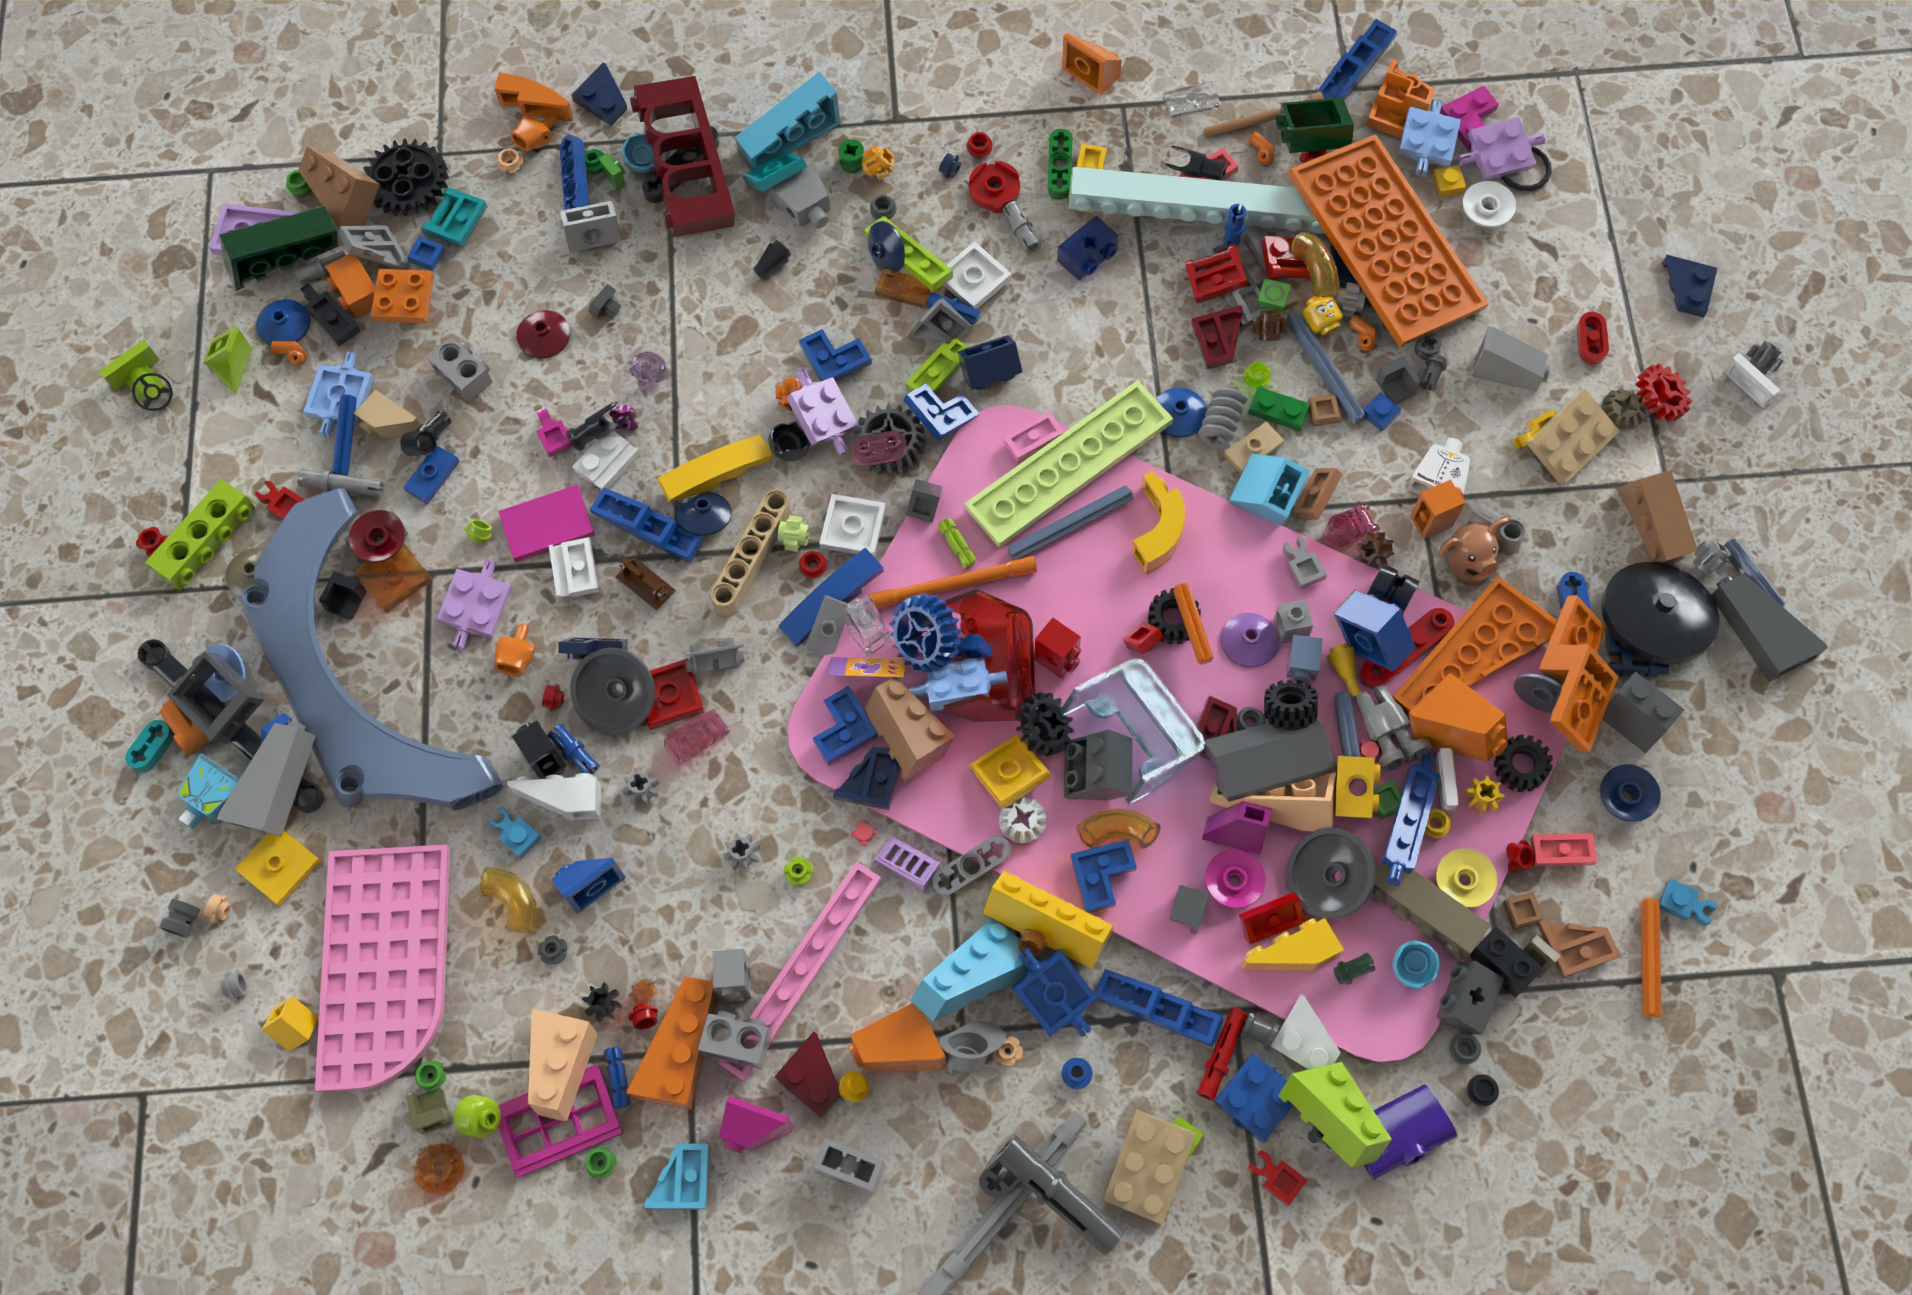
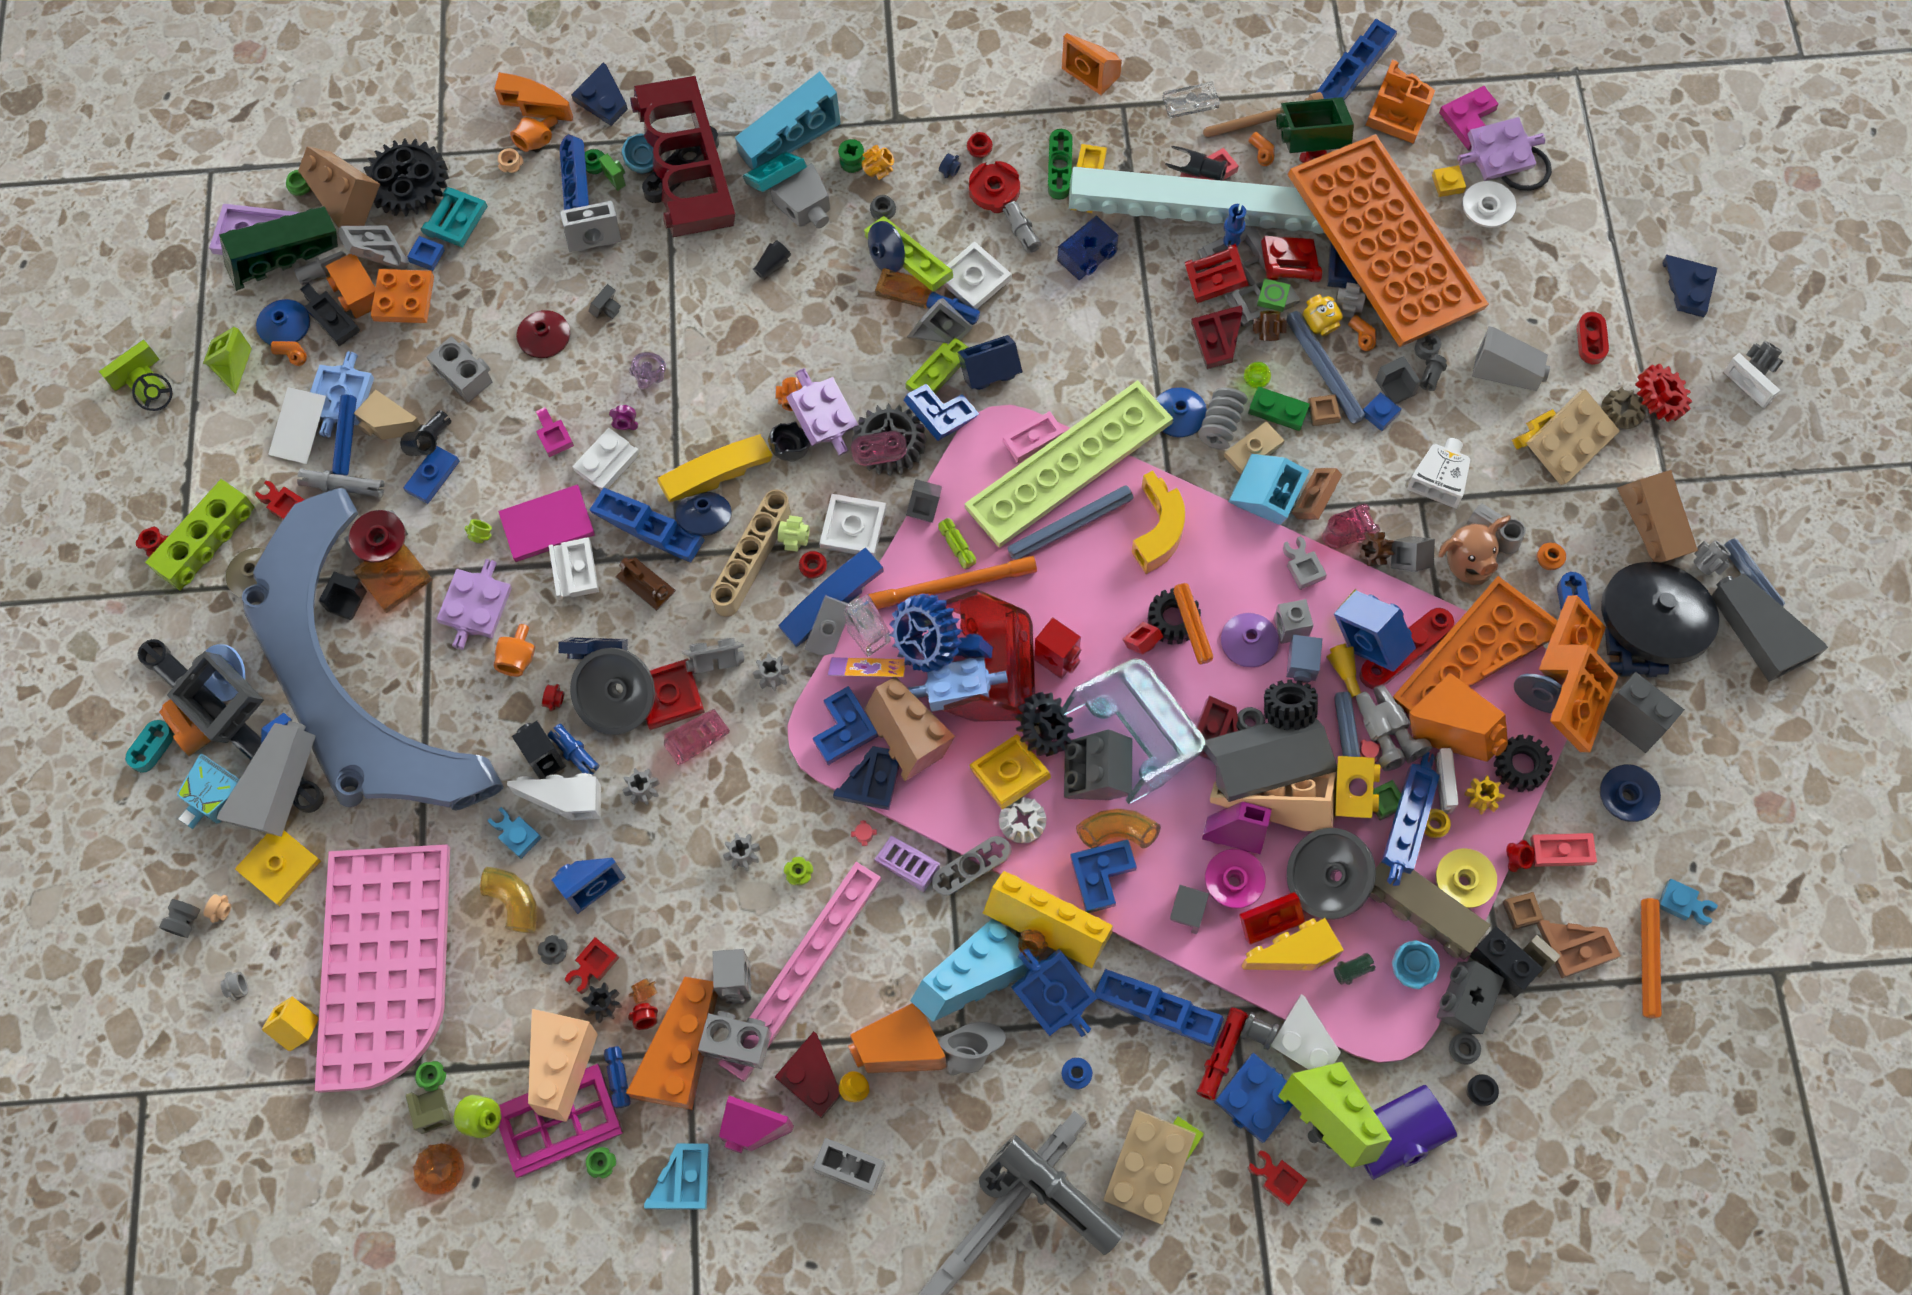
(297, 425): none -> white sticker
(593, 961): none -> red plate
(594, 428): black piece -> none
(771, 664): none -> light grey gear
(834, 362): blue plate -> none
(1009, 1059): light nougat plate -> none
(1319, 264): clear yellow cylinder -> none
(1393, 588): black wheel -> none
(1413, 553): none -> dark grey panel
(1429, 137): light blue plate -> none
(1437, 509): orange brick -> none
(1546, 561): none -> orange plate

